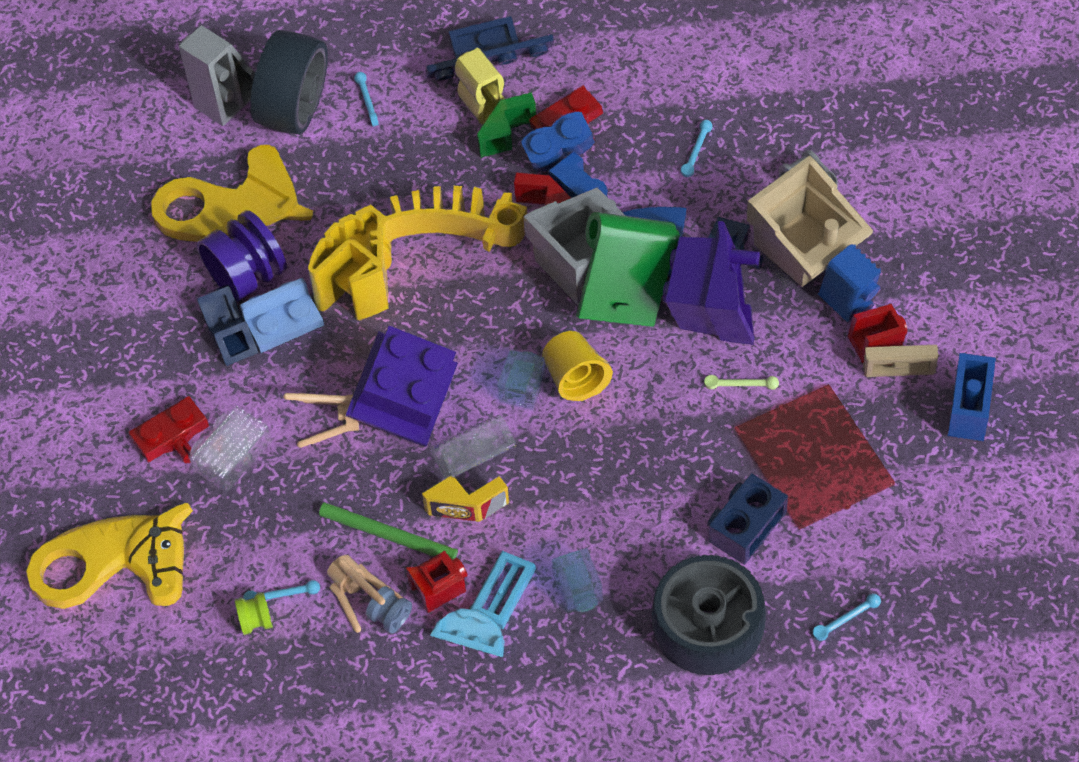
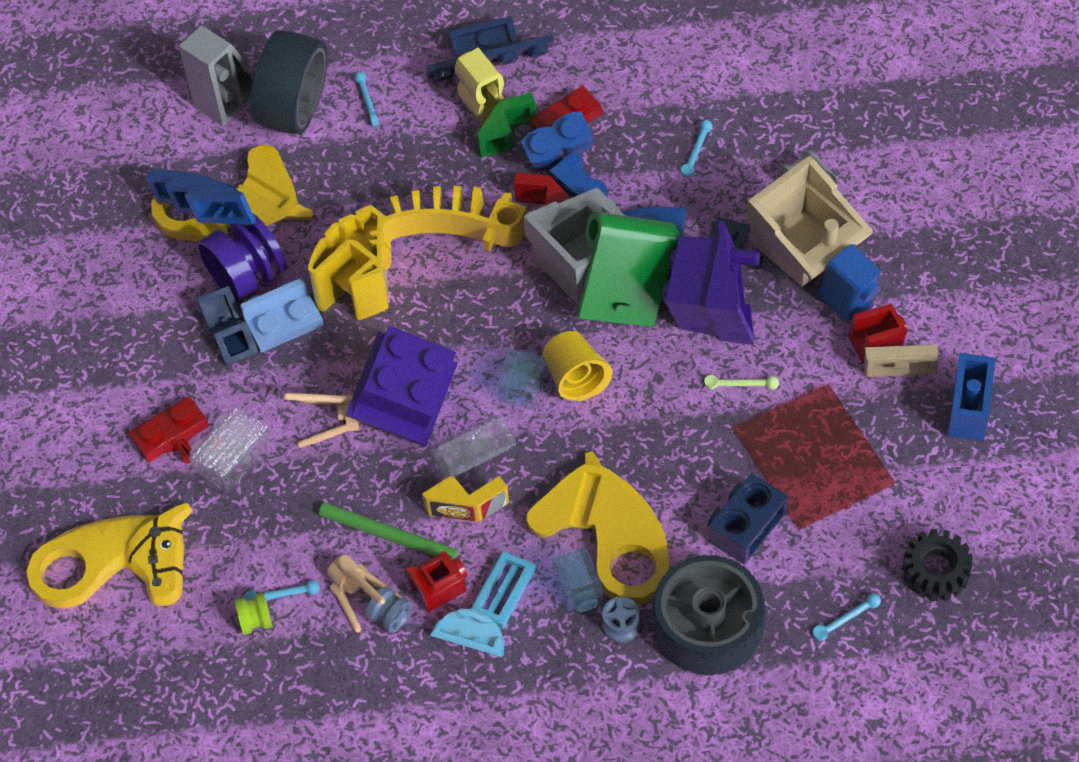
(200, 195): none -> blue slope
(619, 515): none -> yellow animal
(621, 610): none -> sand blue wheel
(937, 584): none -> black tyre

